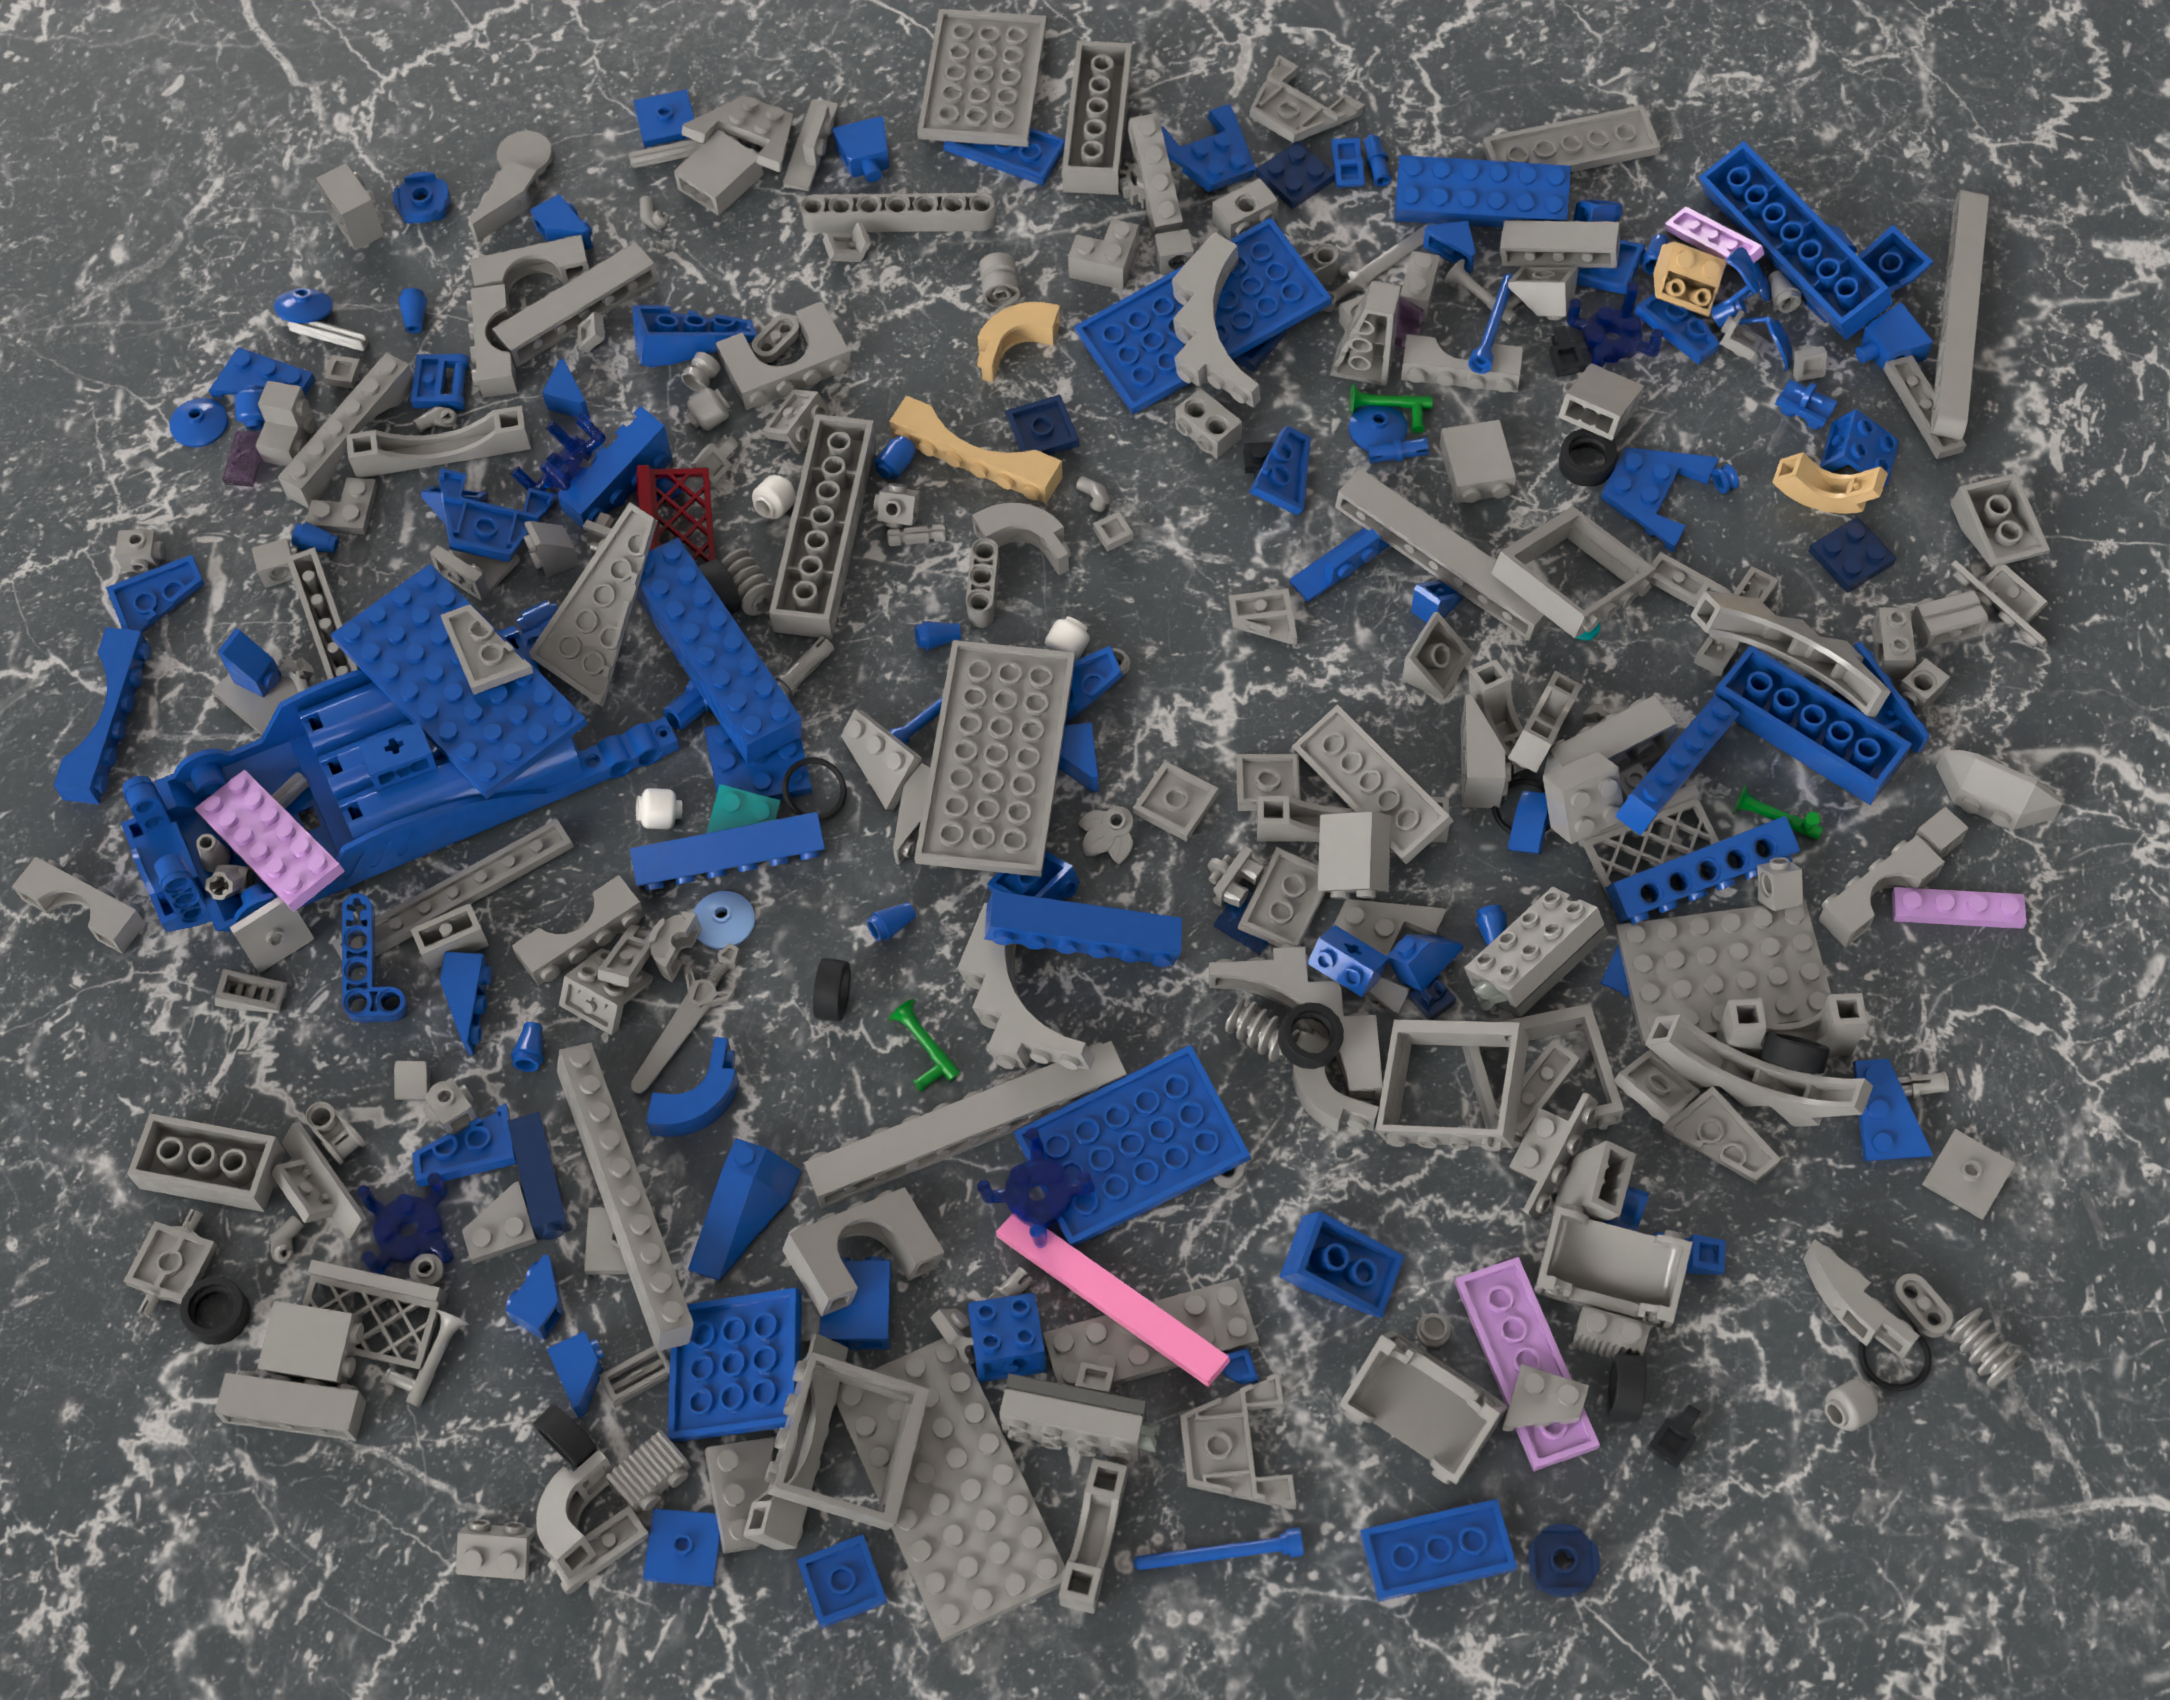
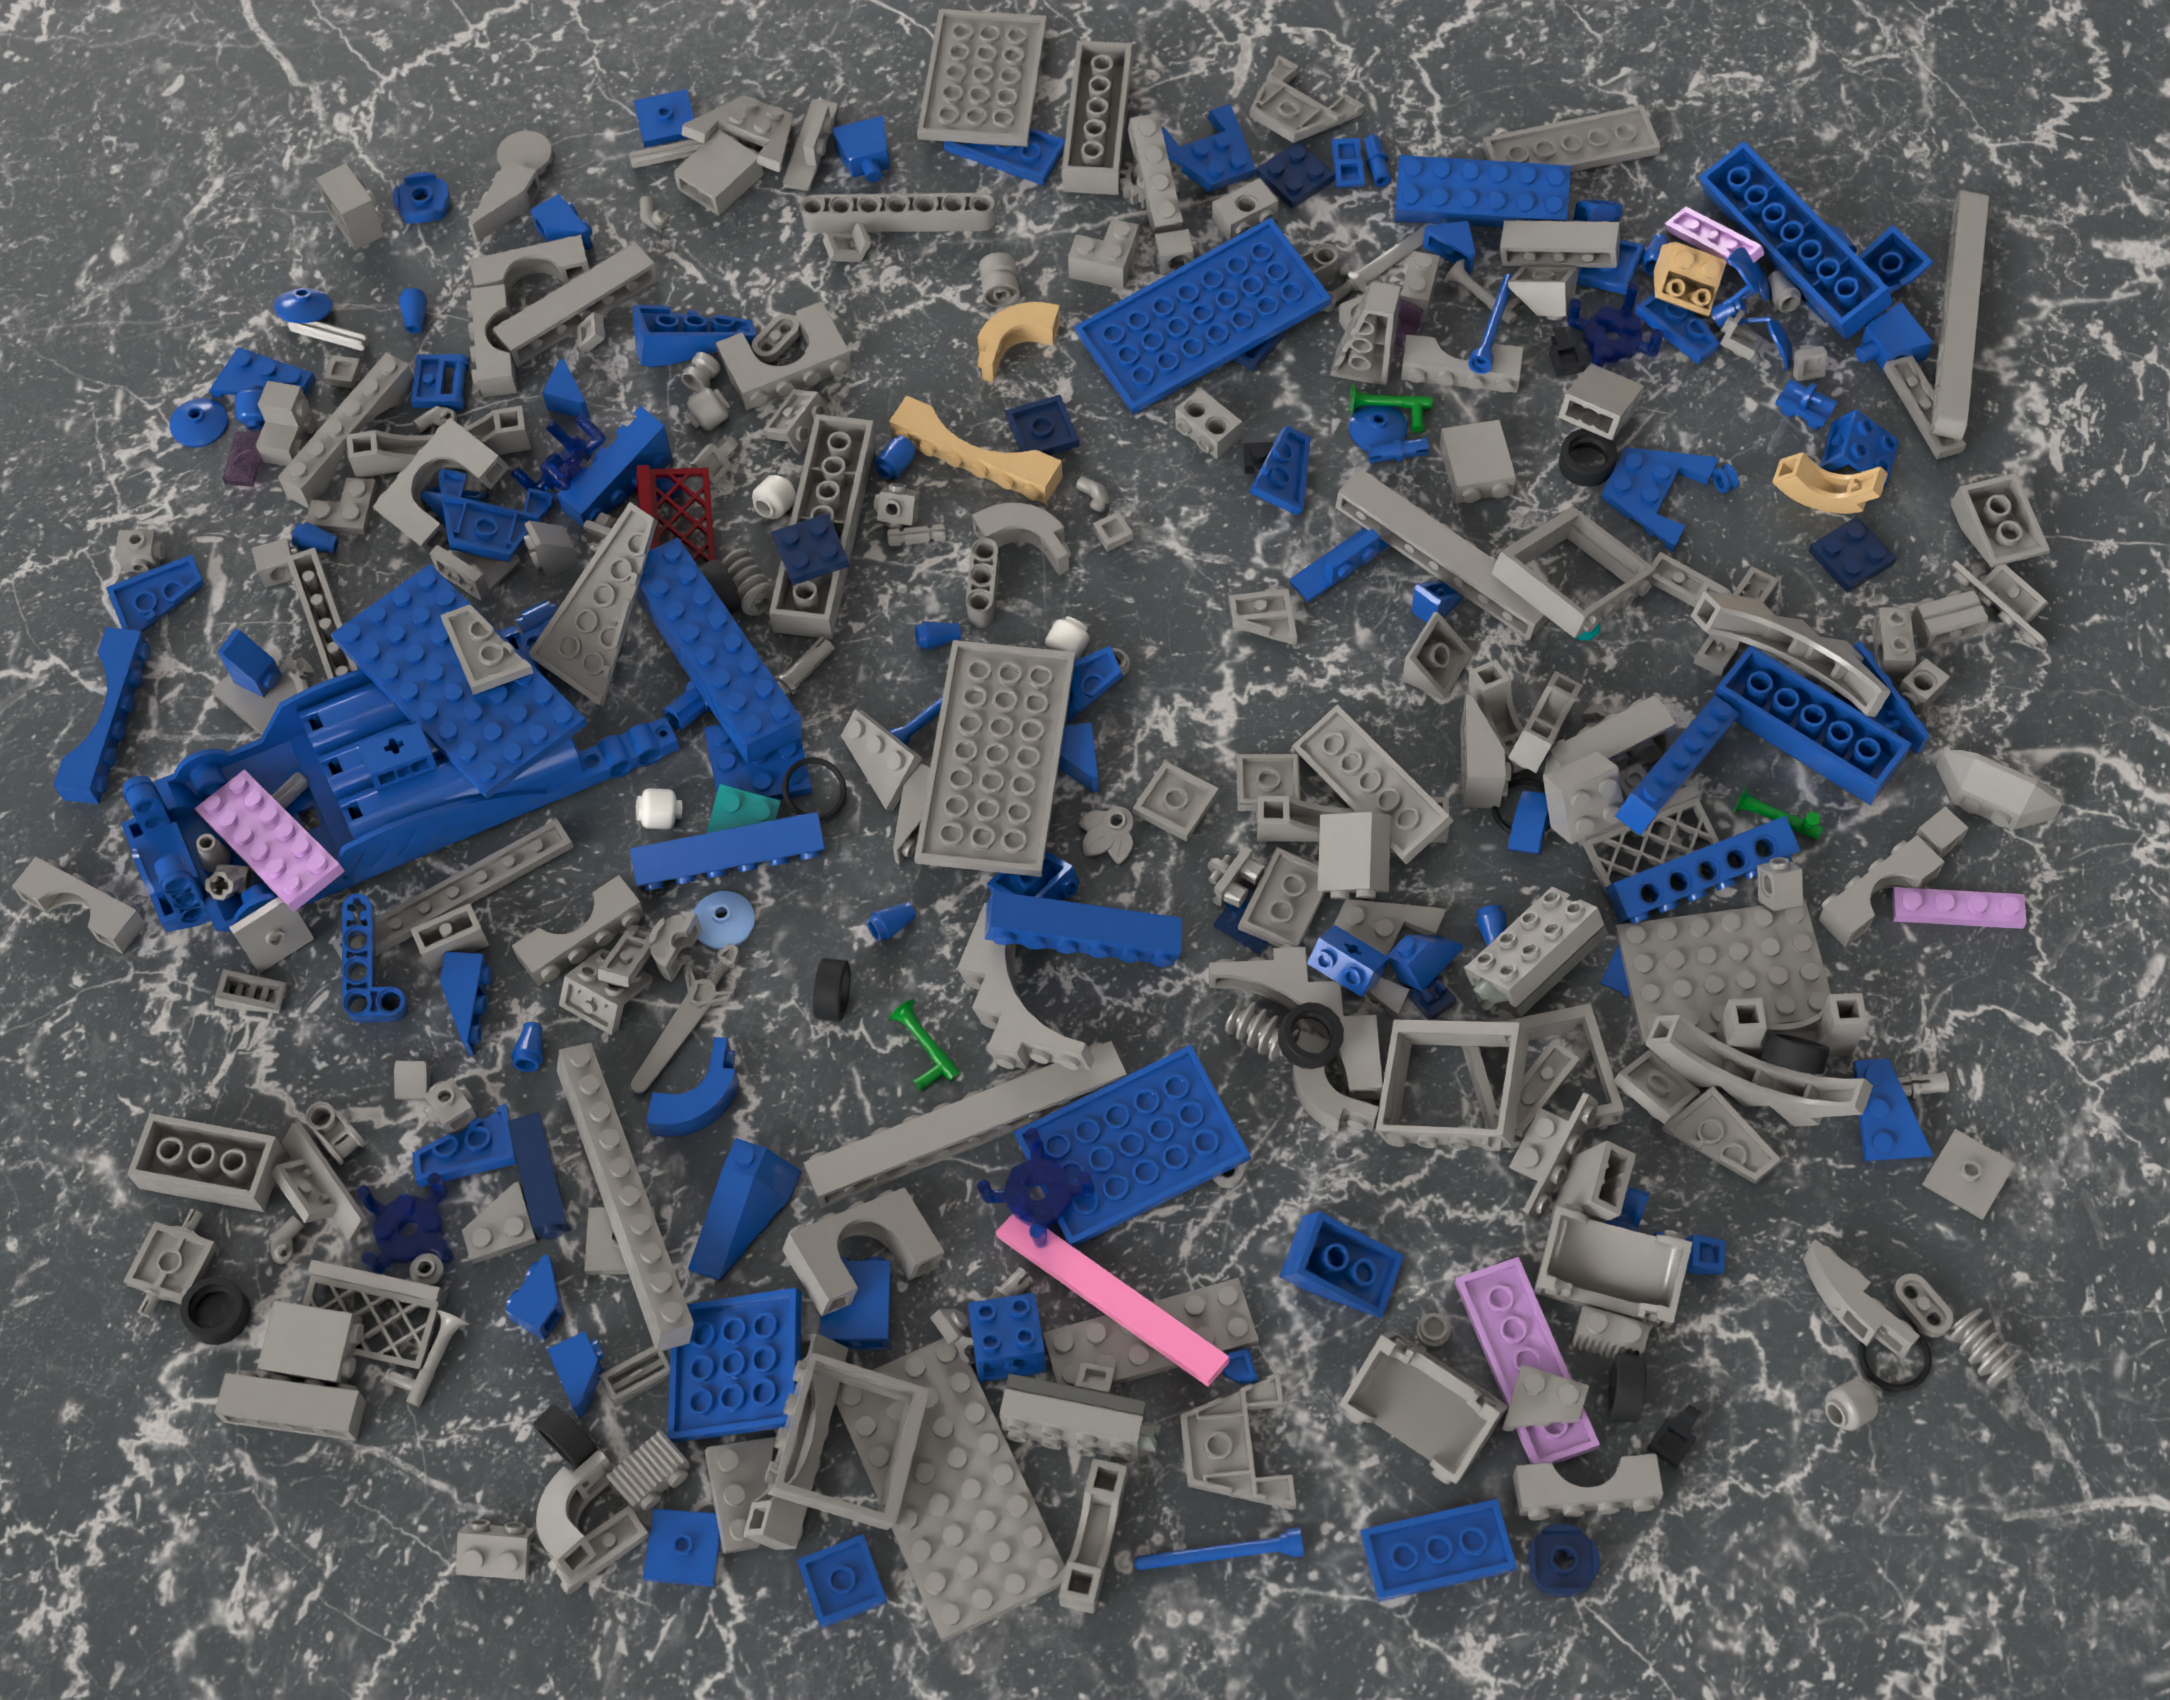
(448, 449): none -> light grey arch
(810, 549): none -> dark blue plate
(1198, 289): light grey arch -> none
(1544, 1492): none -> light grey arch

